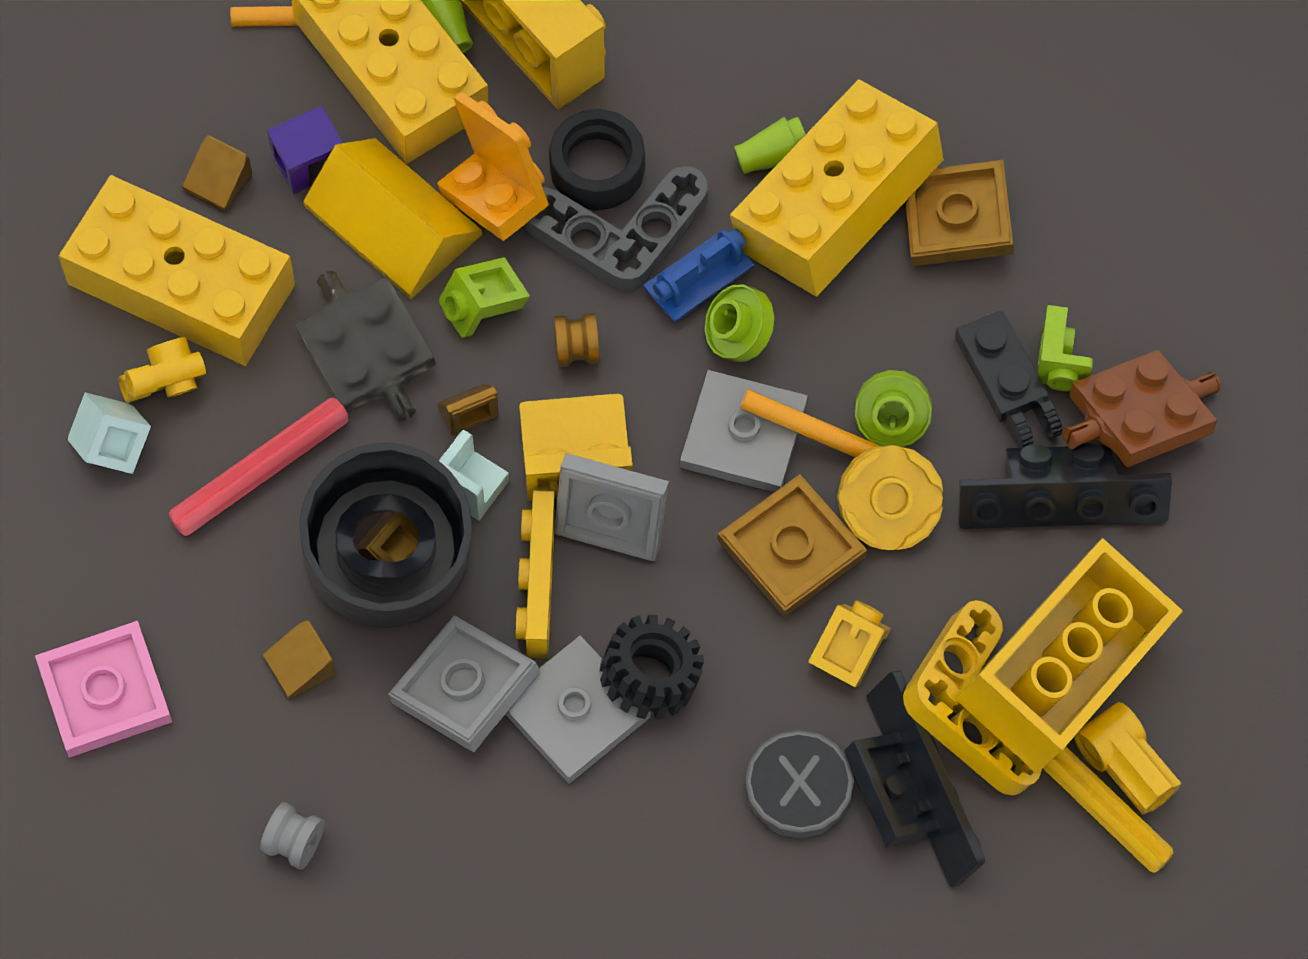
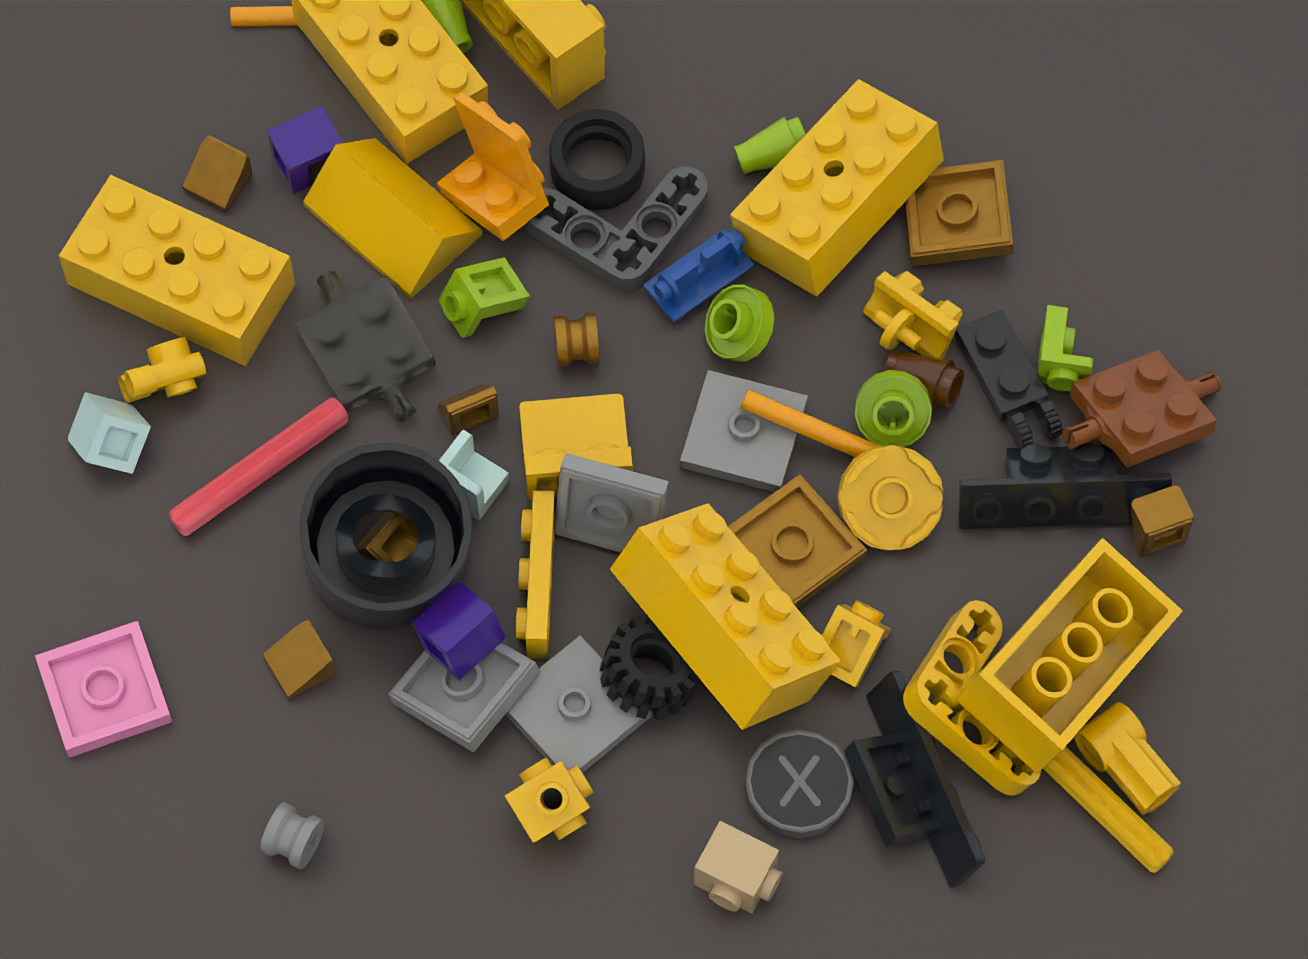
(459, 630): none -> dark purple panel
(529, 804): none -> yellow brick
(725, 615): none -> yellow brick
(737, 869): none -> tan brick
(909, 317): none -> yellow hips
(936, 374): none -> reddish brown cone
(1160, 520): none -> pearl gold slope

